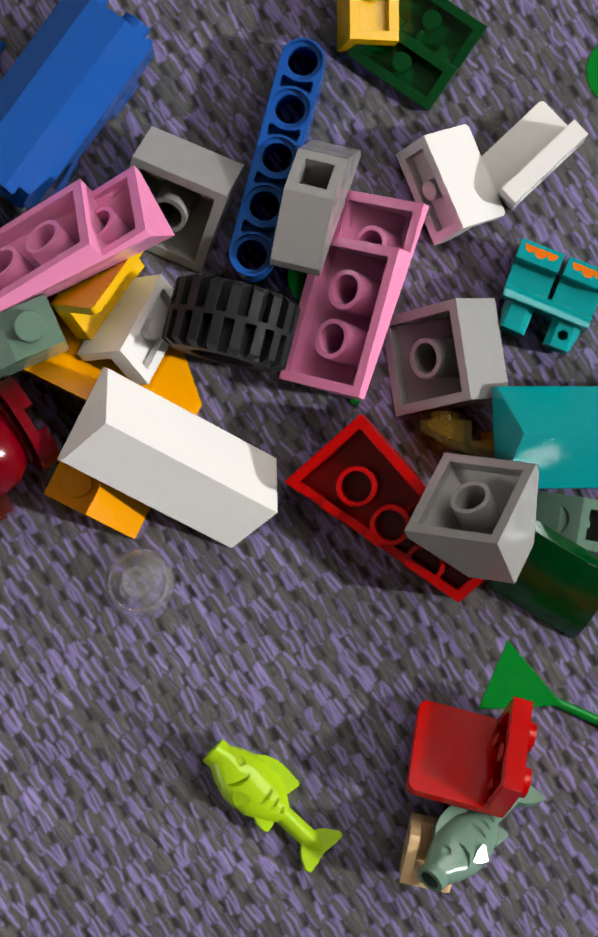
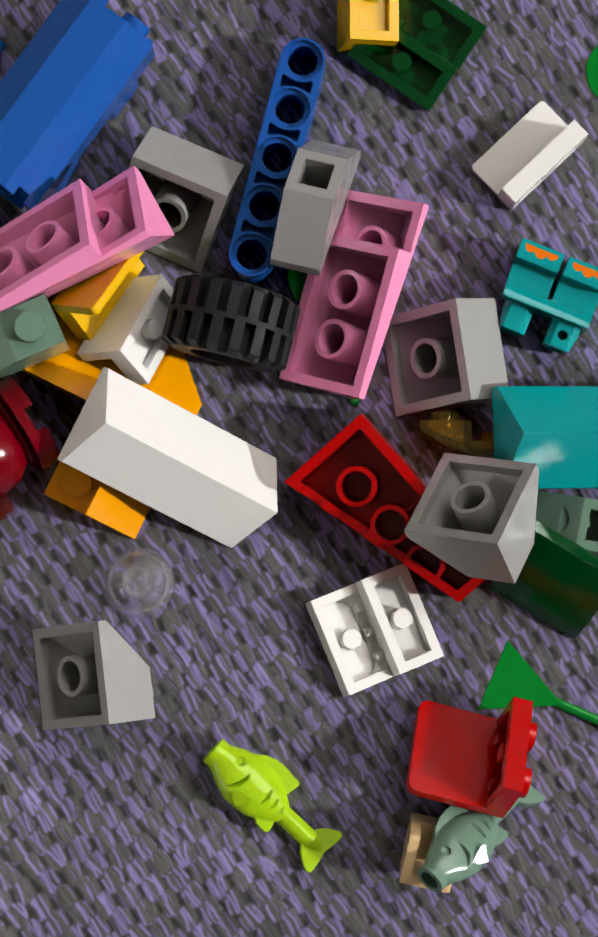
(90, 677): none -> light grey slope
(374, 629): none -> white slope
(452, 180): white panel -> none

